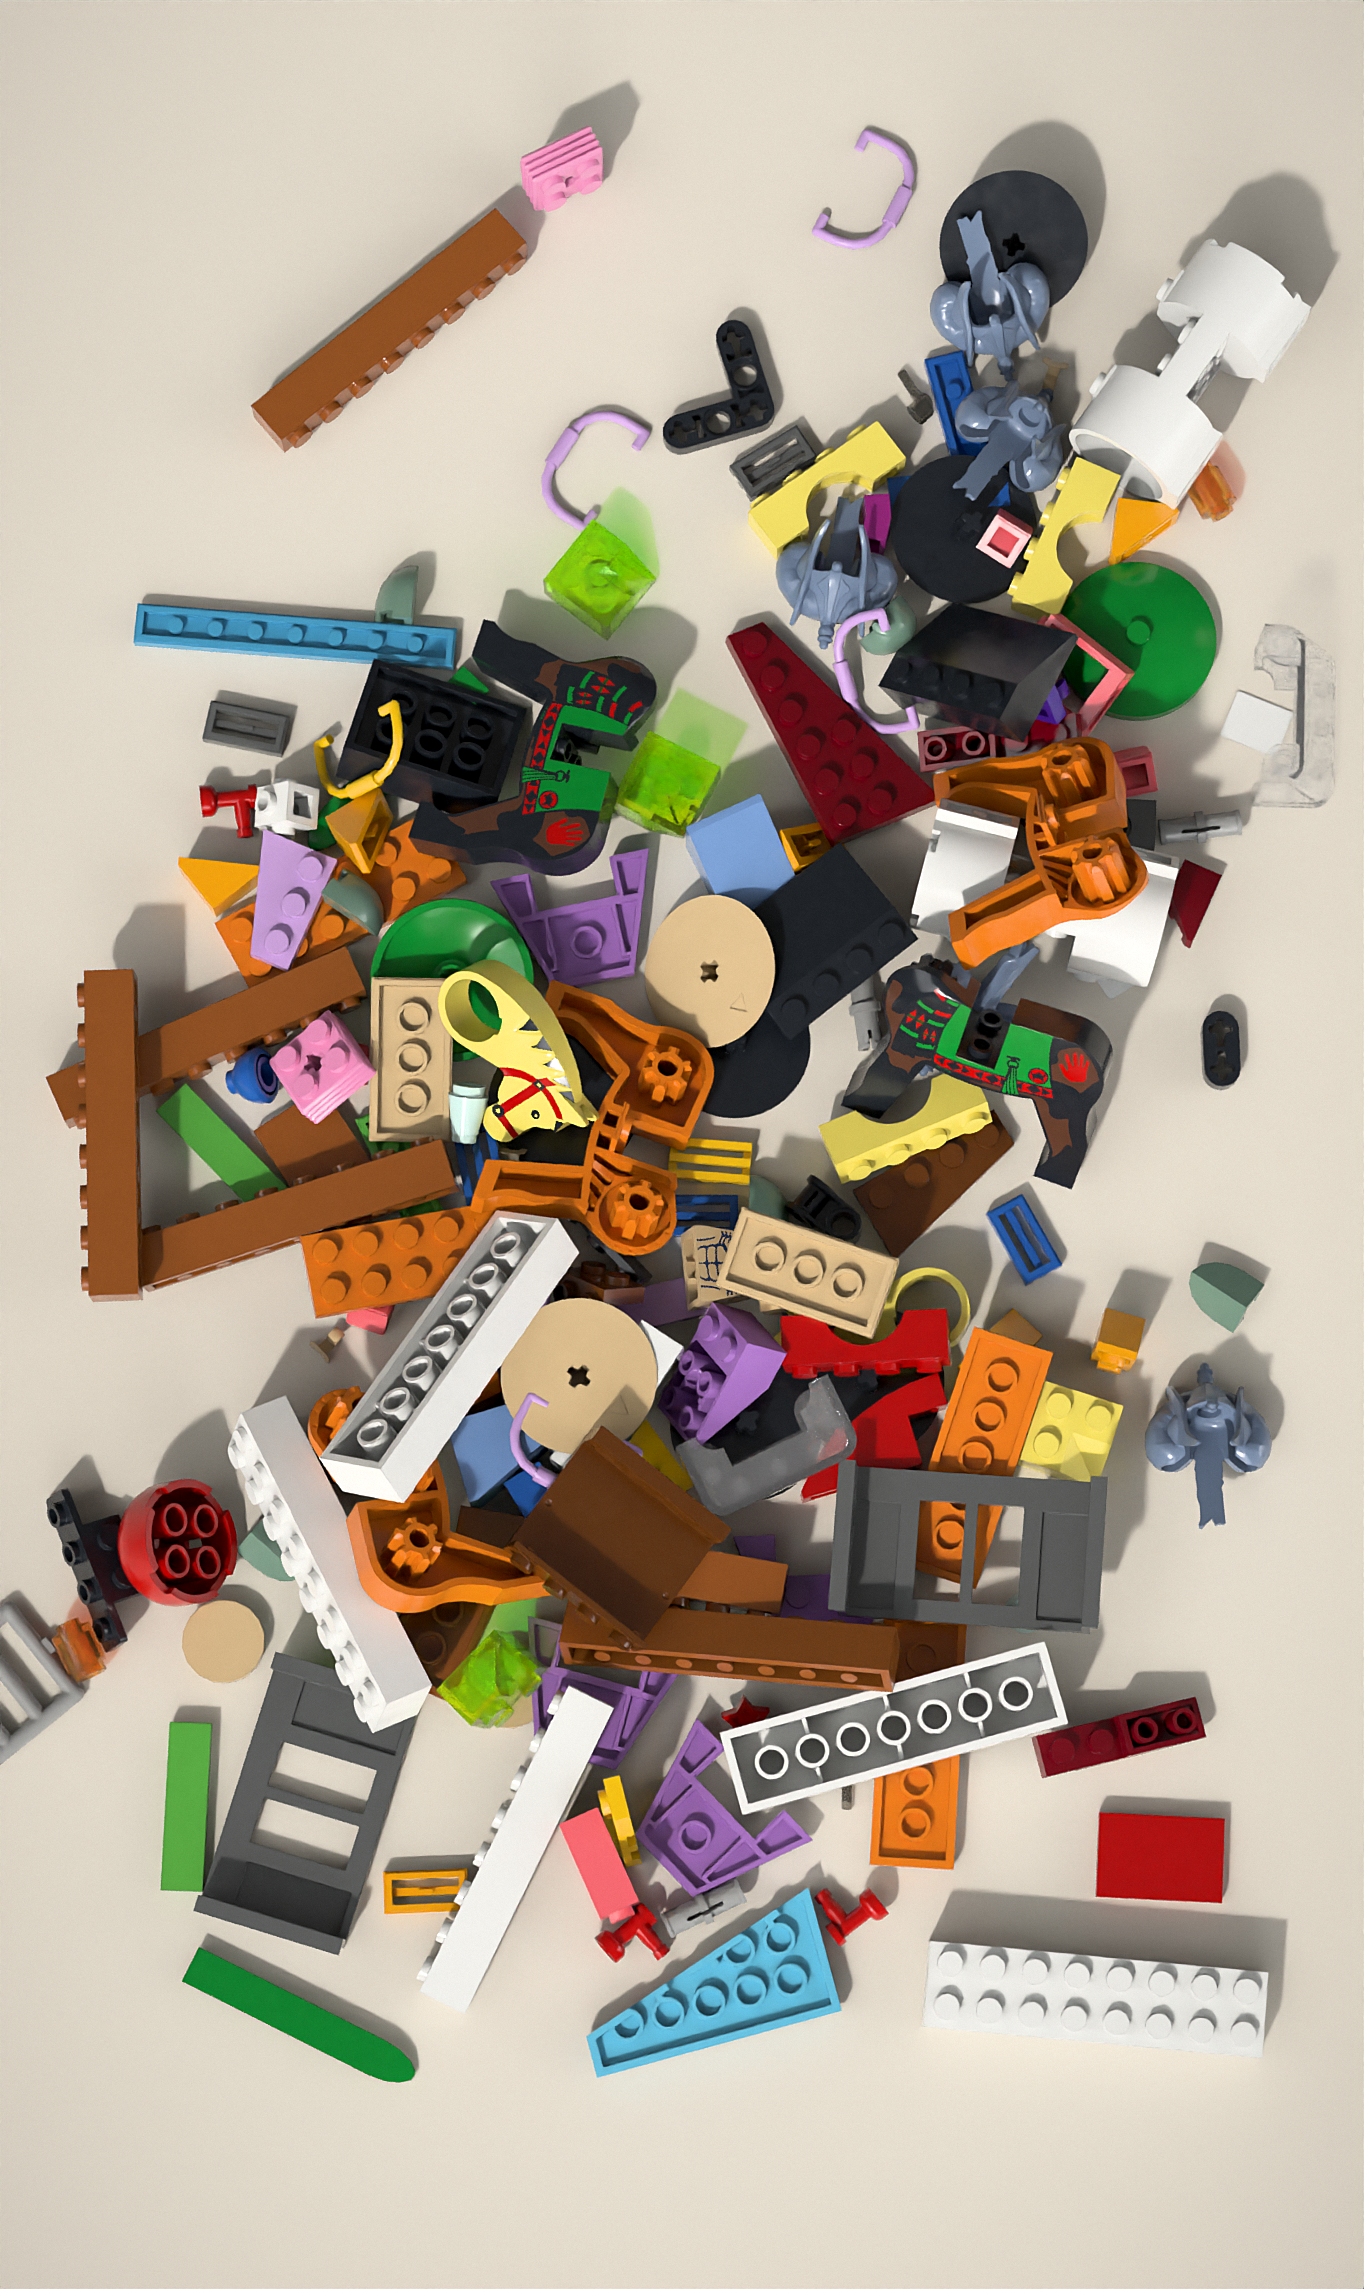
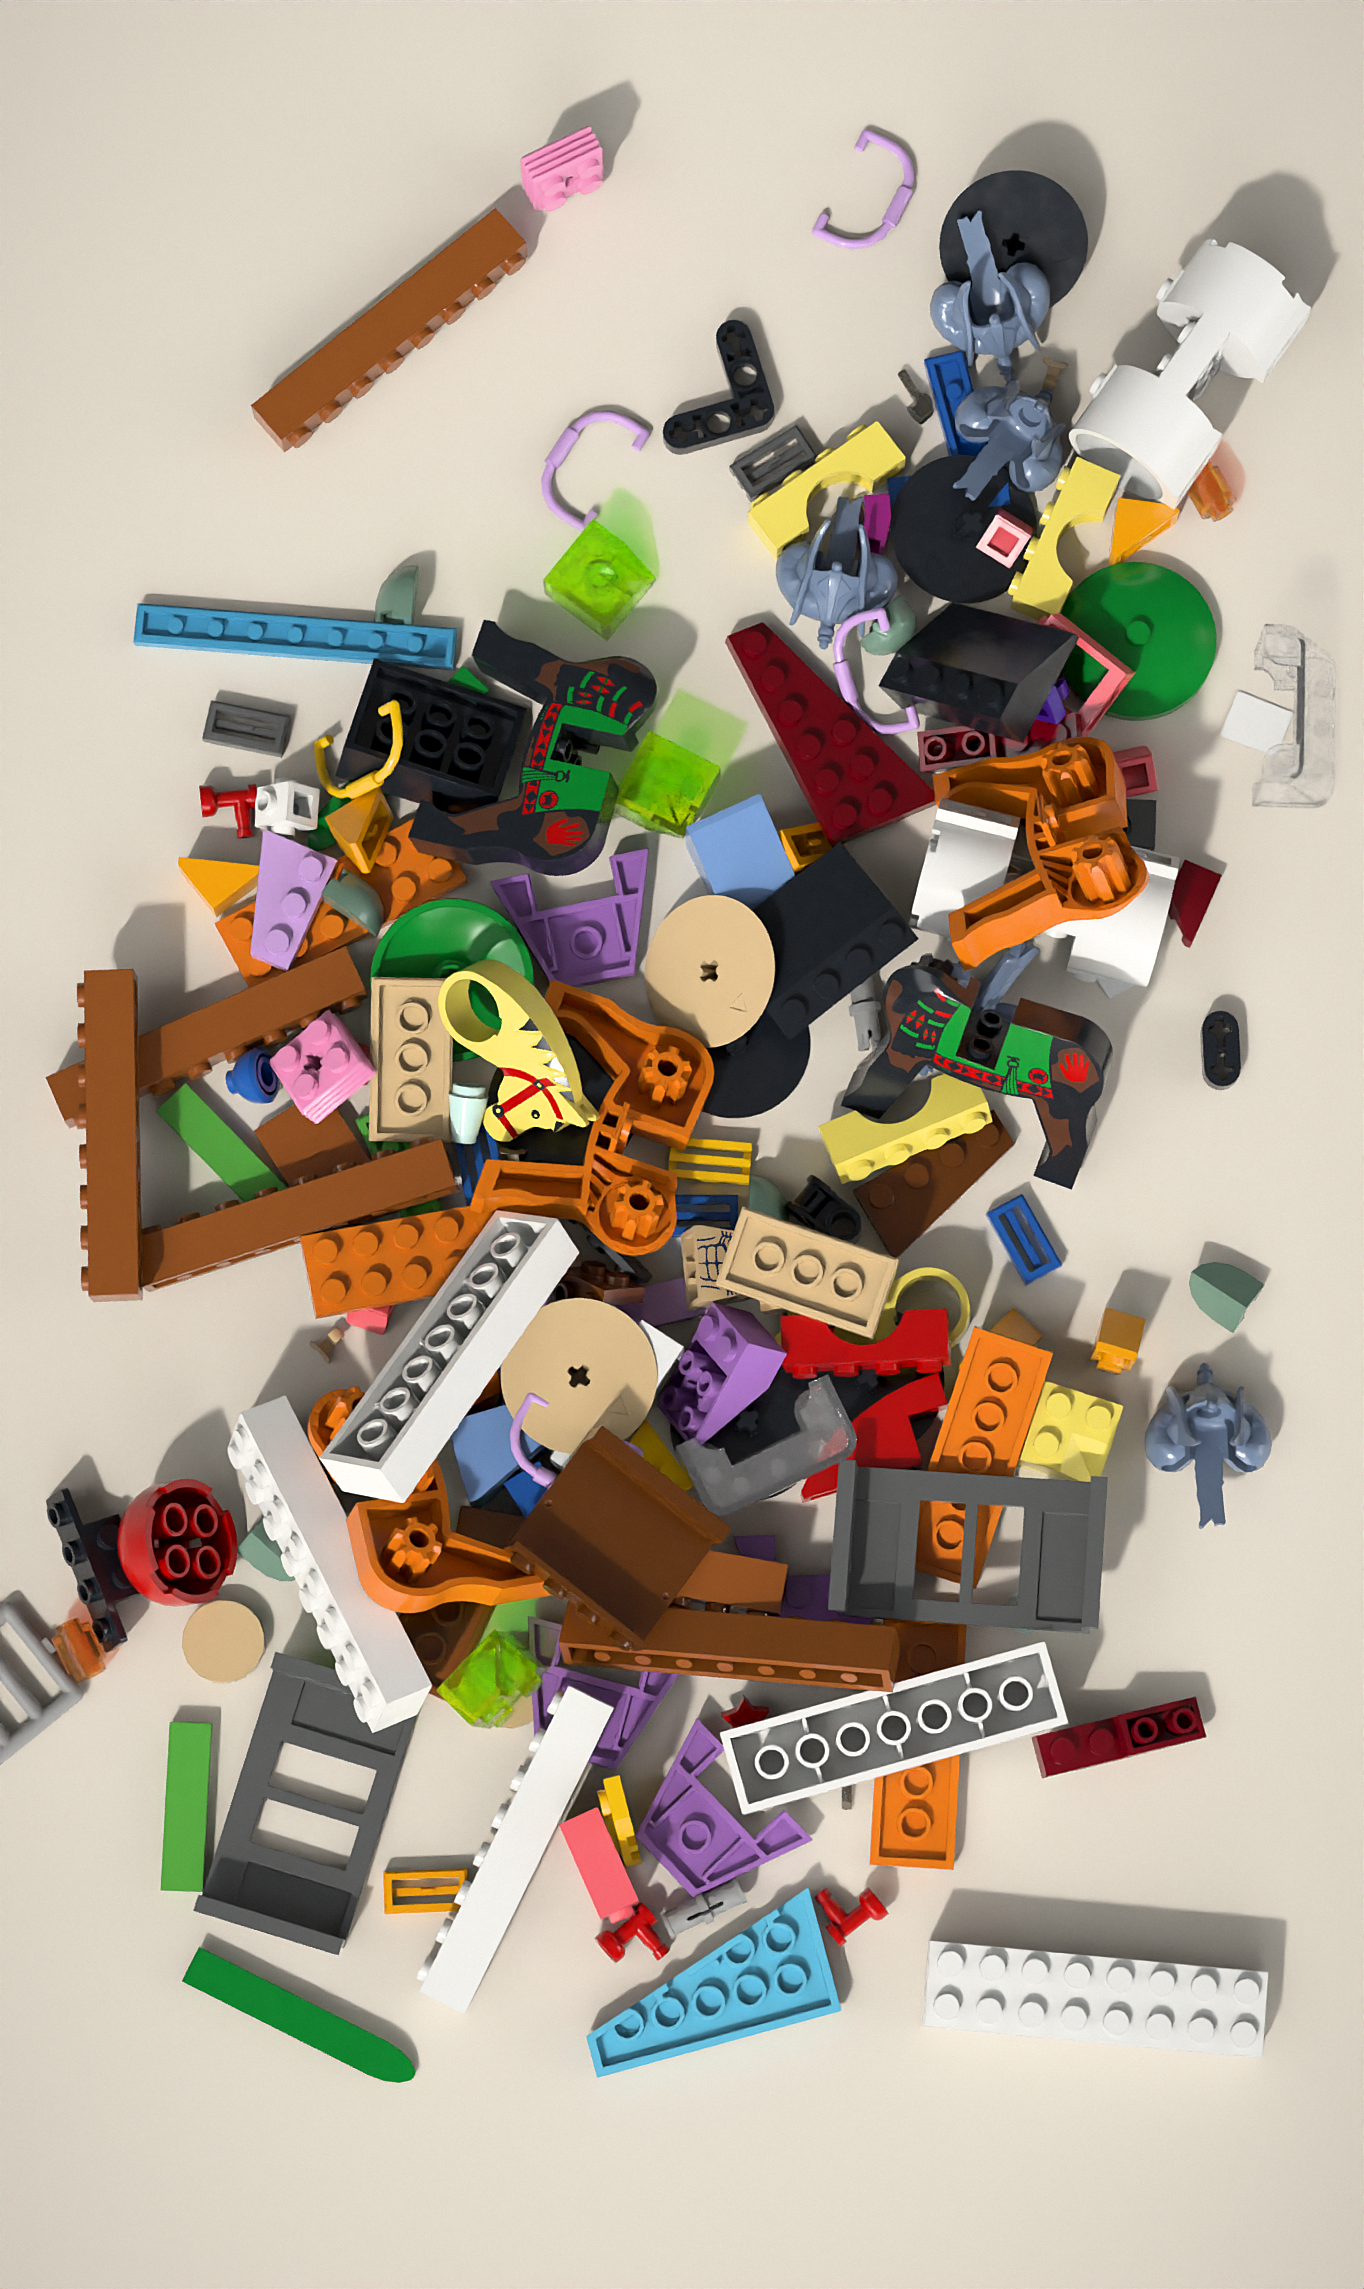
(1160, 1857): red tile -> none
(1200, 827): light grey pin -> none

